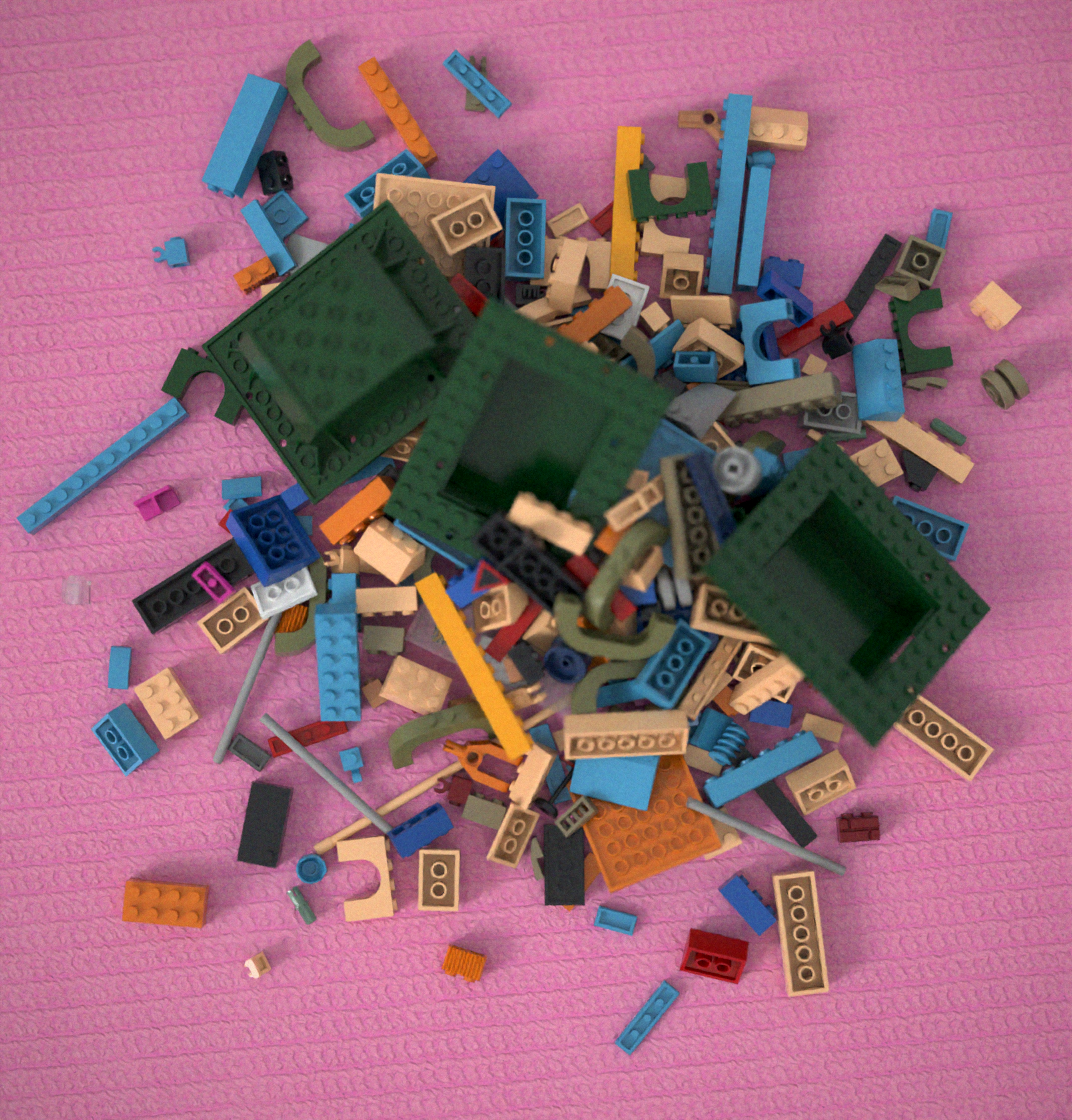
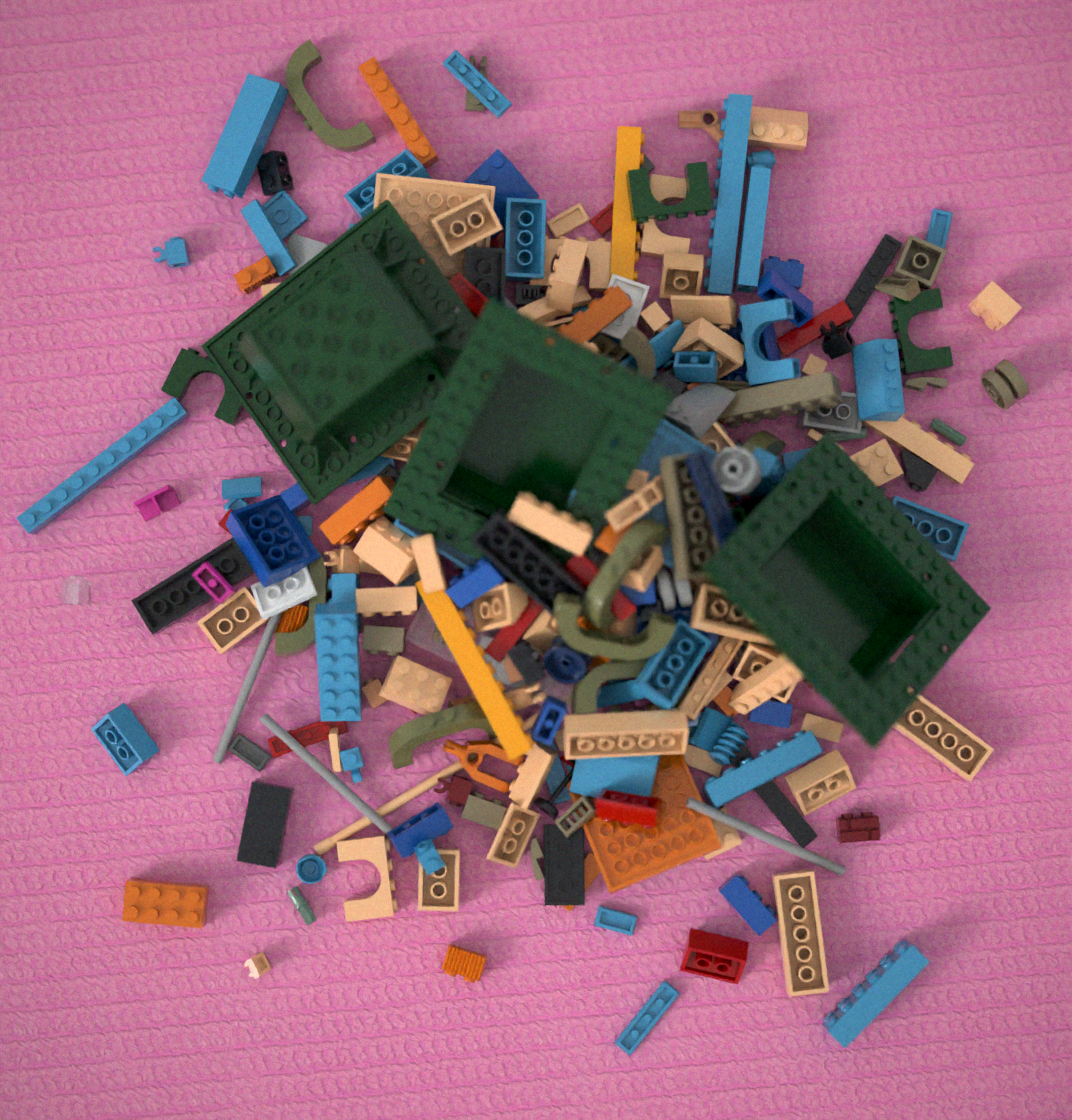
(119, 667): dark azure slope -> none
(168, 703): light nougat brick -> none
(335, 749): none -> light nougat tile
(428, 563): none -> light nougat beam
(429, 856): none -> dark azure bracket
(489, 577): black piece -> none
(548, 720): none -> blue brick
(628, 808): none -> red slope
(875, 992): none -> dark azure brick

